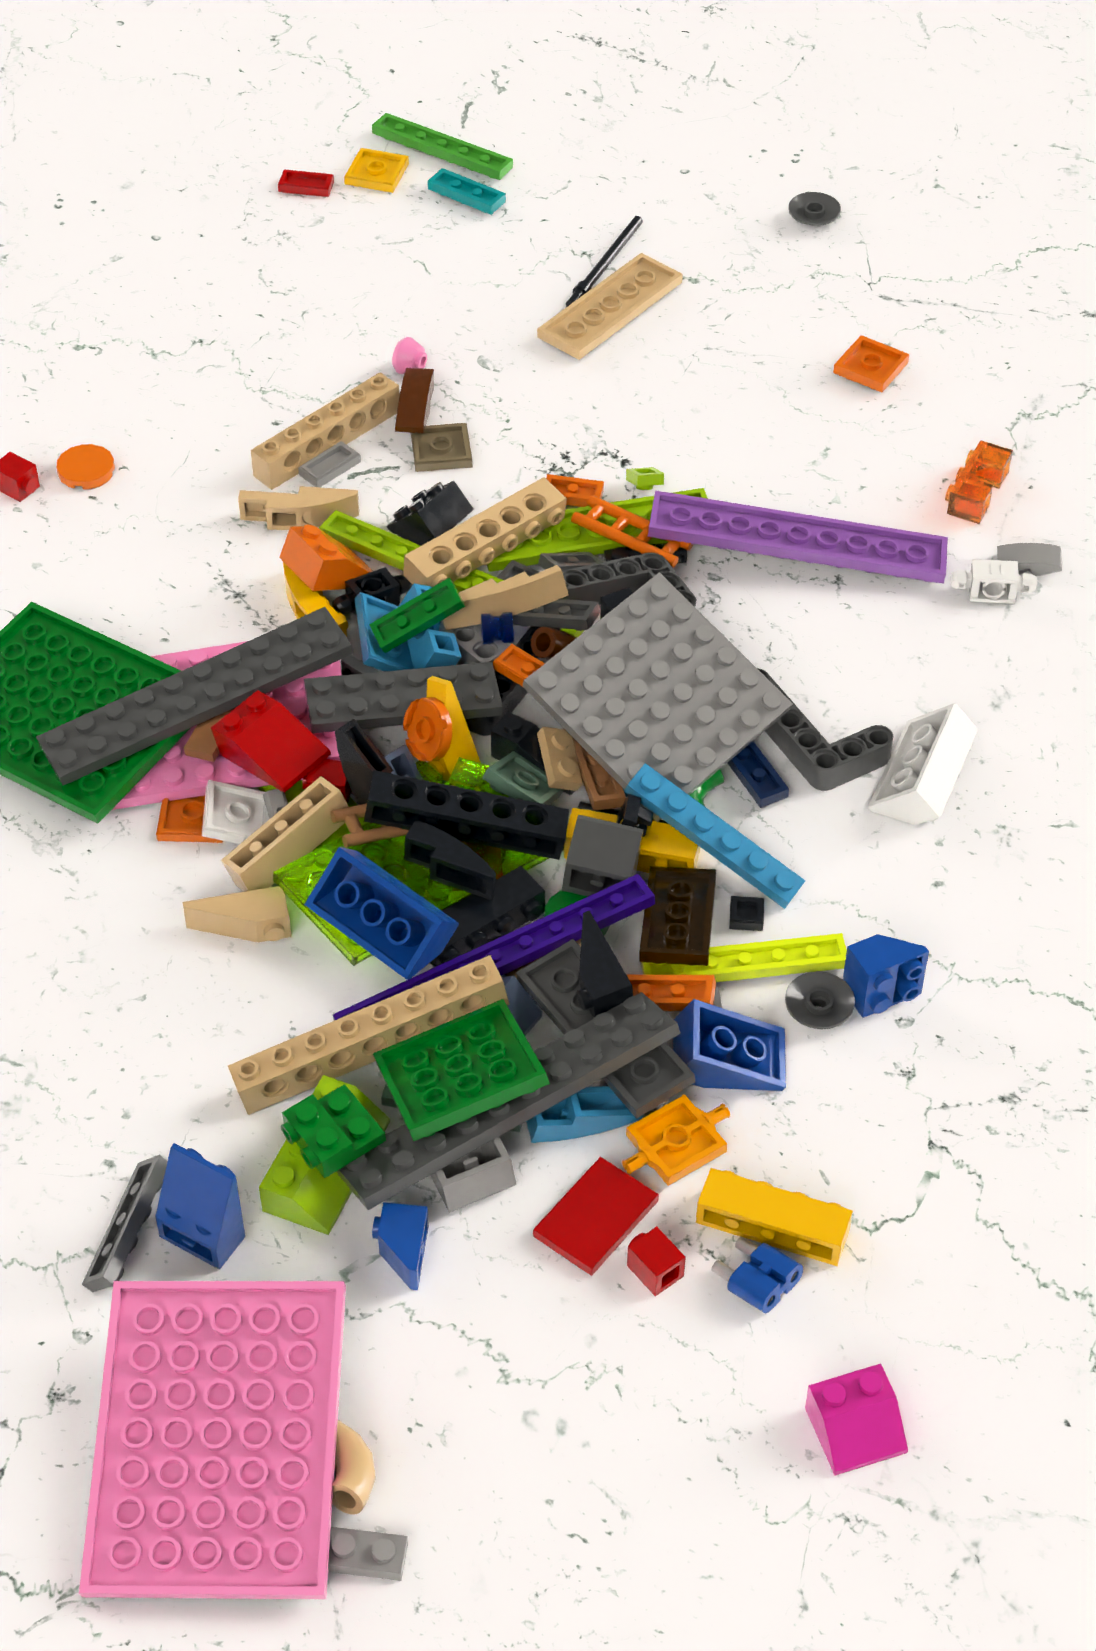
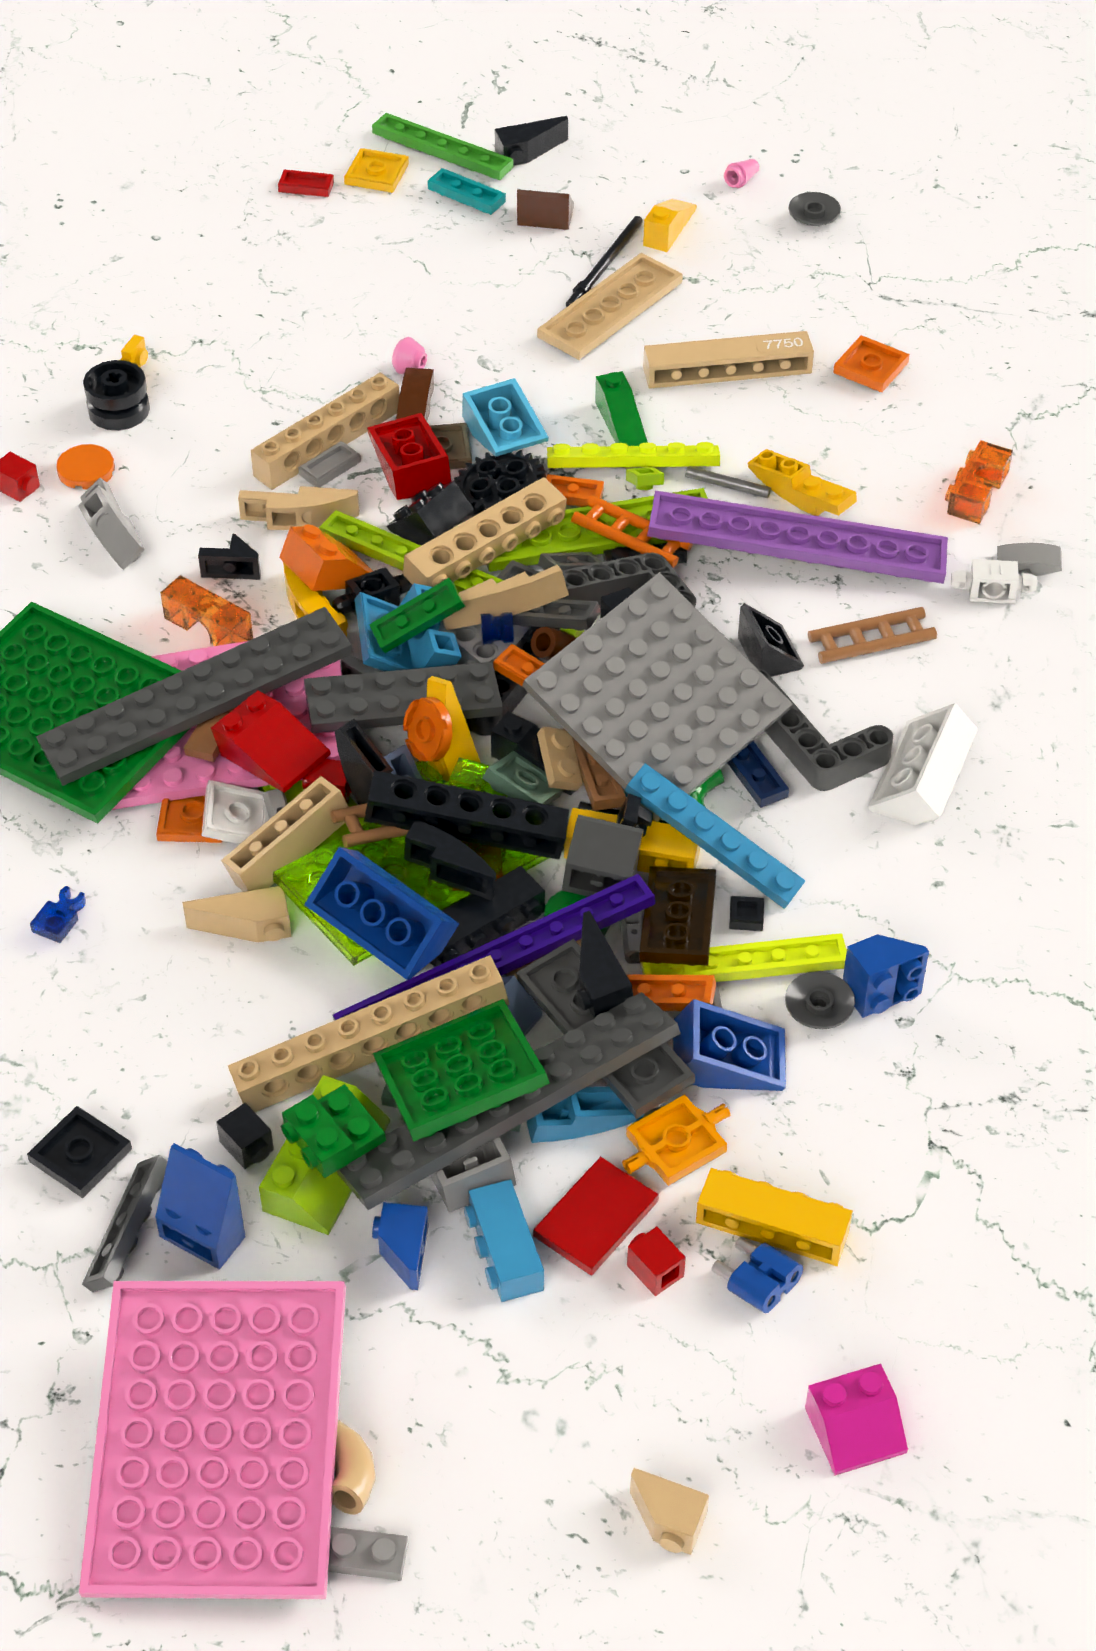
(58, 918): none -> clear blue plate
(79, 1151): none -> black plate
(110, 524): none -> light grey slope
(116, 395): none -> black wheel
(135, 351): none -> yellow plate
(187, 603): none -> clear orange arch
(231, 563): none -> black slope
(245, 1136): none -> black brick
(409, 455): none -> red slope
(497, 478): none -> black gear
(502, 418): none -> medium azure slope
(504, 1241): none -> dark azure brick
(531, 139): none -> black slope
(544, 209): none -> reddish brown slope
(619, 408): none -> green slope
(622, 455): none -> neon yellow plate
(632, 936): none -> light grey bar
(666, 222): none -> yellow slope
(669, 1510): none -> tan slope
(728, 359): none -> tan brick
(728, 482): none -> flat silver bar
(739, 173): none -> bright pink cone
(766, 643): none -> black slope
(796, 485): none -> yellow slope
(861, 646): none -> medium nougat bar

